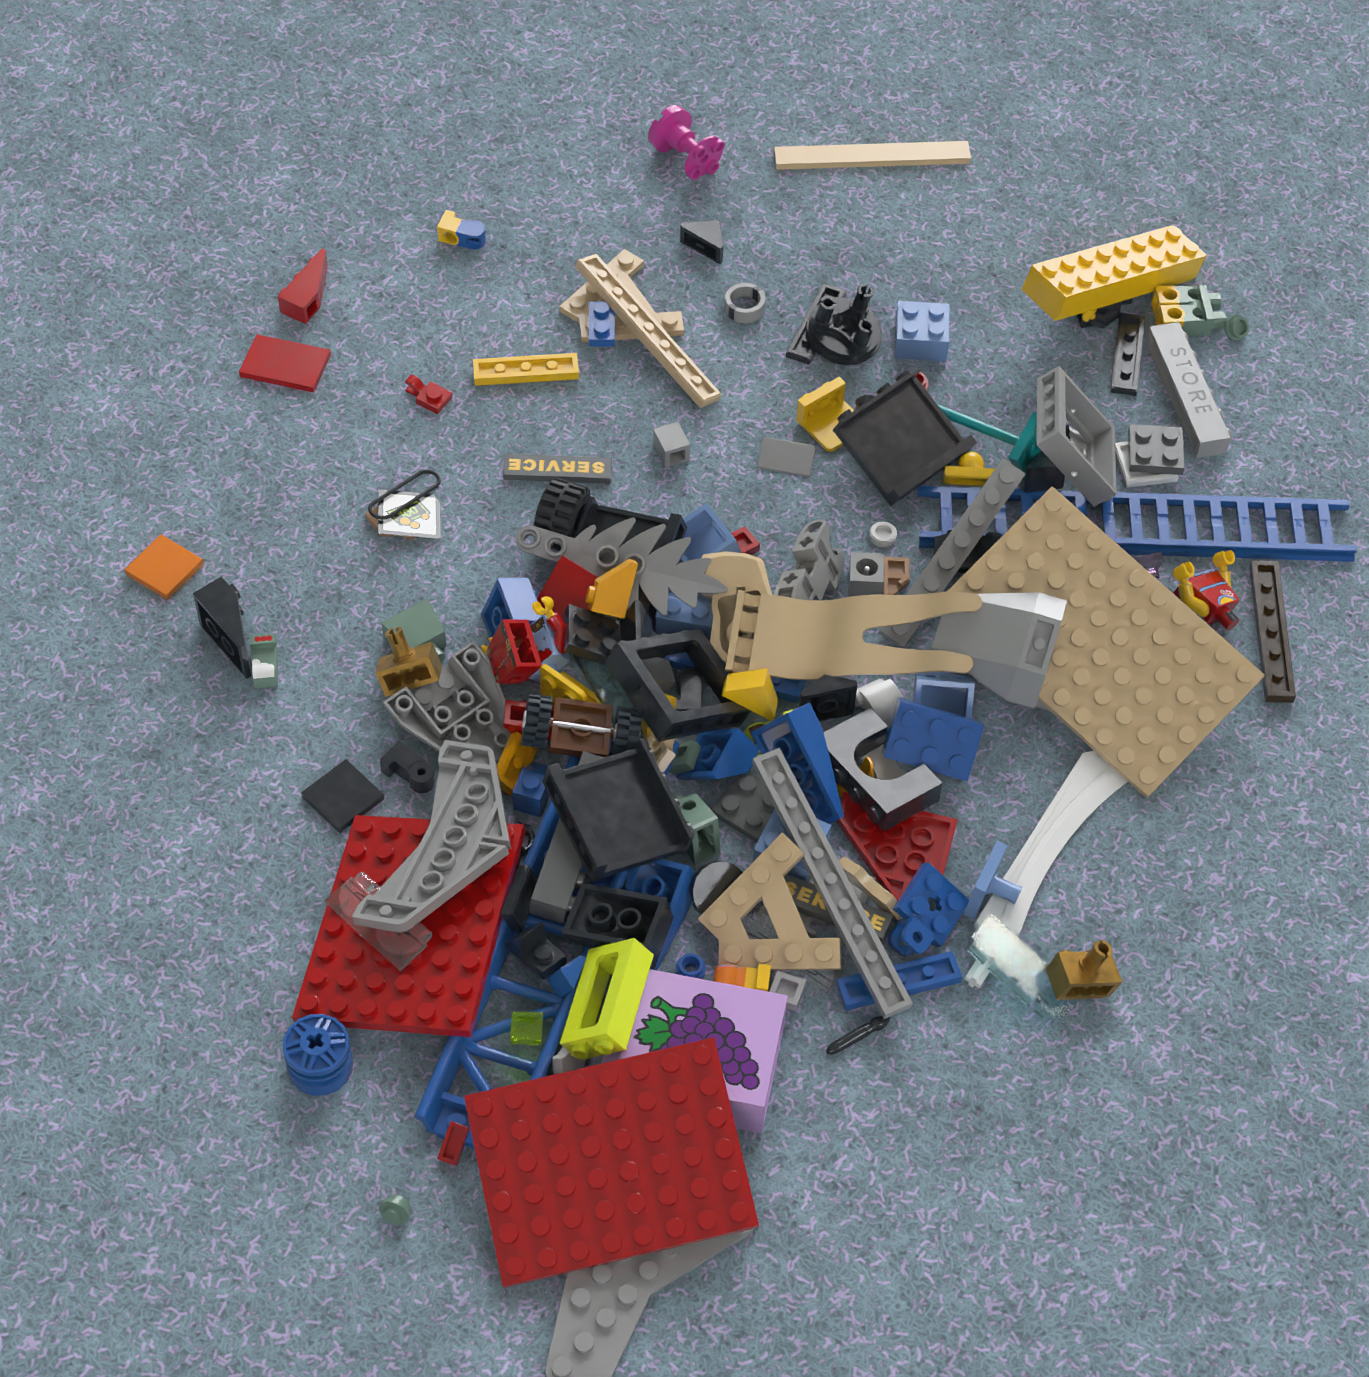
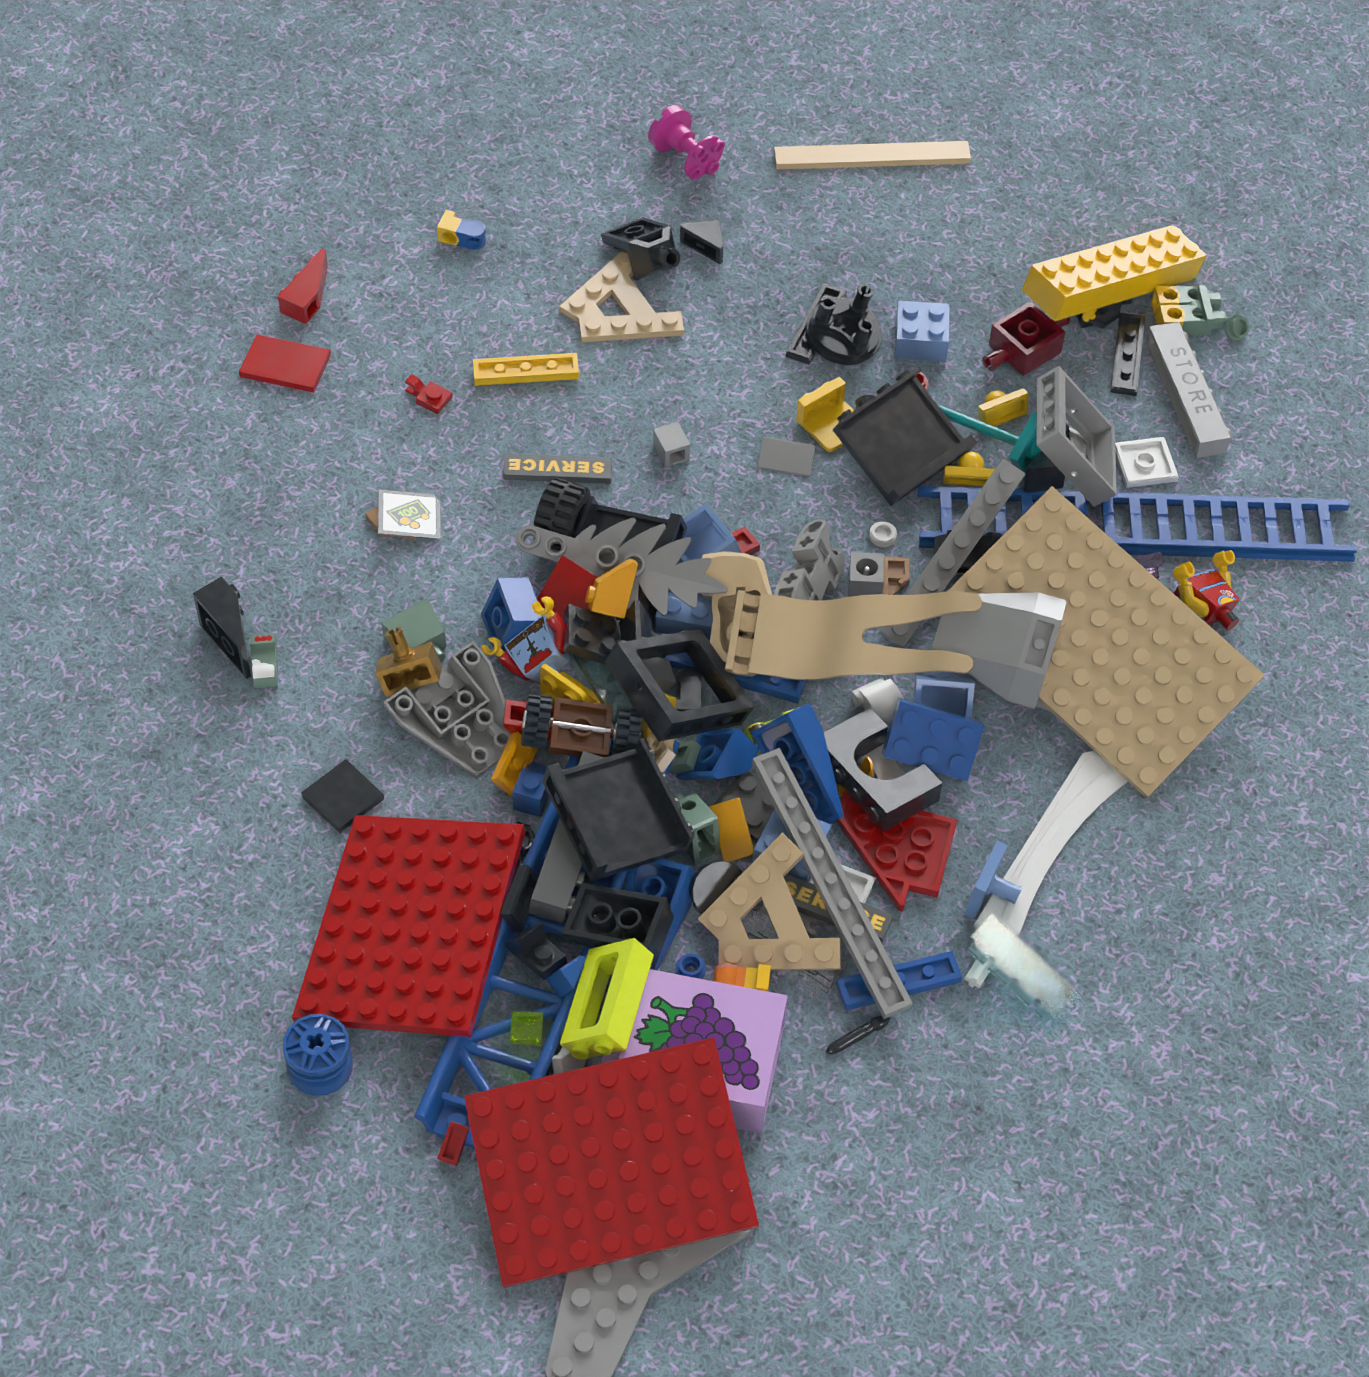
(164, 566): orange tile -> none
(395, 1209): sand green plate -> none
(396, 947): clear windscreen -> none
(409, 502): black piece -> none
(409, 766): black leg -> none
(461, 843): light grey wing -> none
(513, 652): red torso -> none
(601, 324): plate -> none
(647, 244): none -> black plate
(648, 330): tan tile -> none
(733, 830): none -> light orange slope
(745, 315): light grey piece -> none
(753, 691): yellow slope -> none
(790, 986): light grey tile -> none
(830, 697): black slope -> none
(861, 879): tan tile -> none
(919, 924): blue plate -> none
(1001, 408): none -> yellow tile
(1025, 339): none -> dark red brick
(1084, 974): pearl gold brick -> none
(1156, 449): plate -> none
(1272, 632): plate -> none

